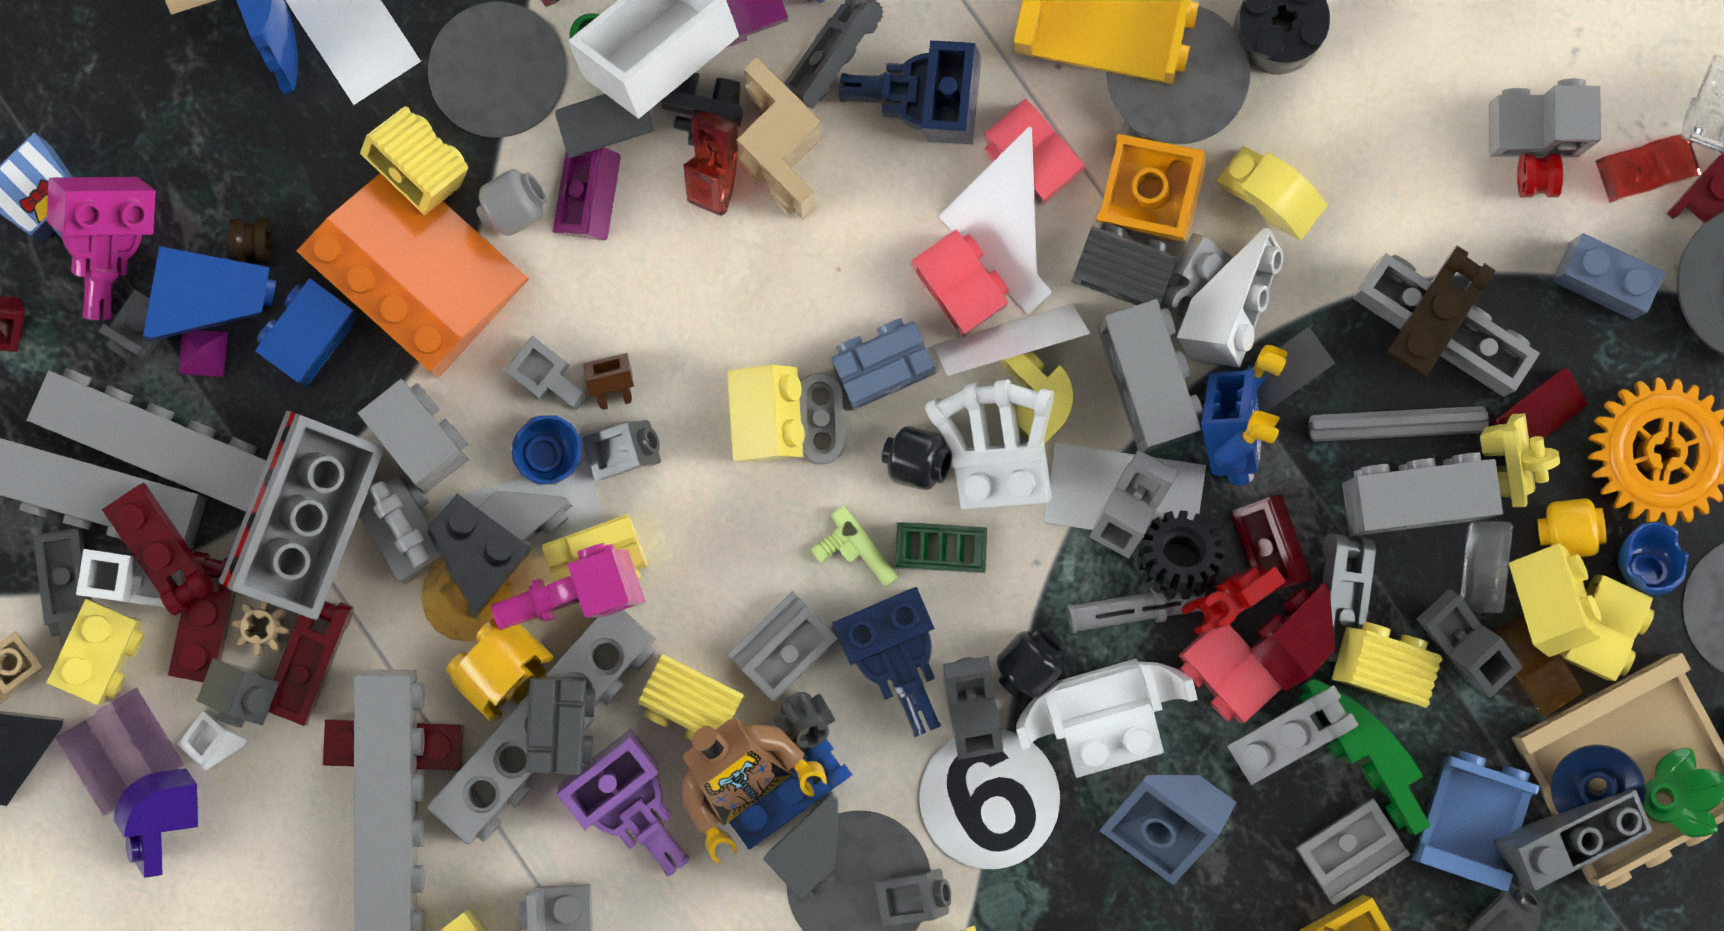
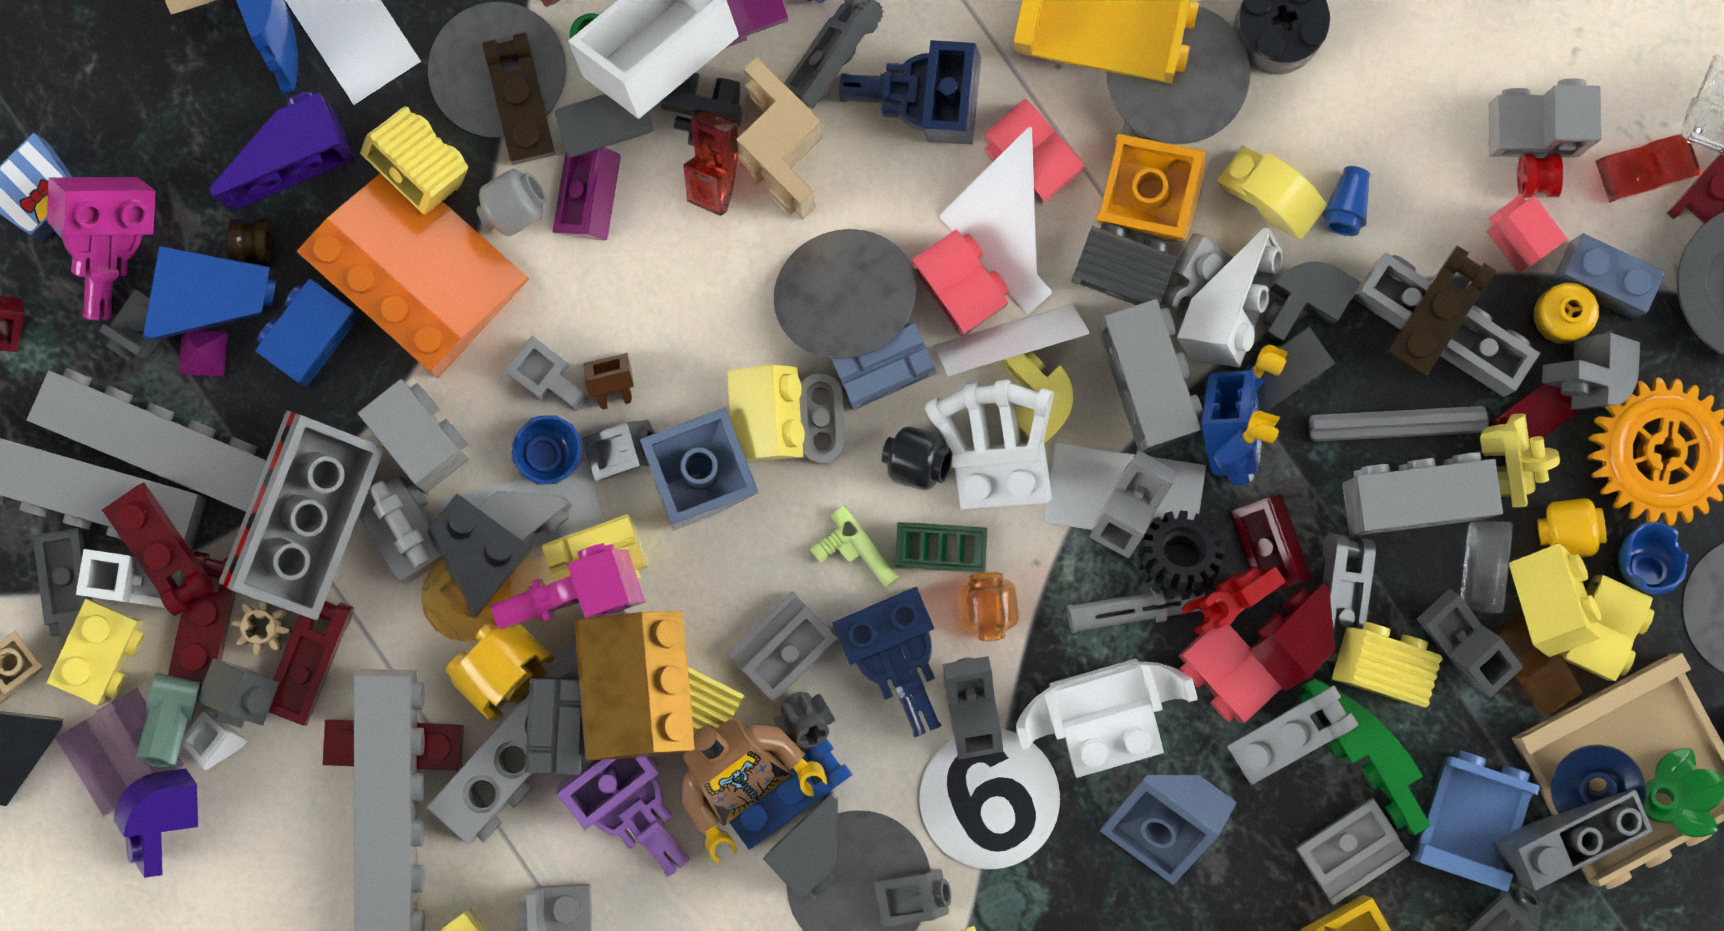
(169, 710): none -> sand green piece
(288, 150): none -> dark purple slope
(519, 100): none -> dark brown plate
(634, 685): none -> pearl gold slope
(698, 468): none -> sand blue slope
(845, 293): none -> flat silver sticker
(988, 605): none -> clear orange head
(1030, 664): black head -> none
(1309, 287): none -> dark grey brick
(1348, 203): none -> blue cone
(1524, 232): none -> coral brick
(1562, 326): none -> yellow head
(1601, 373): none -> dark grey brick

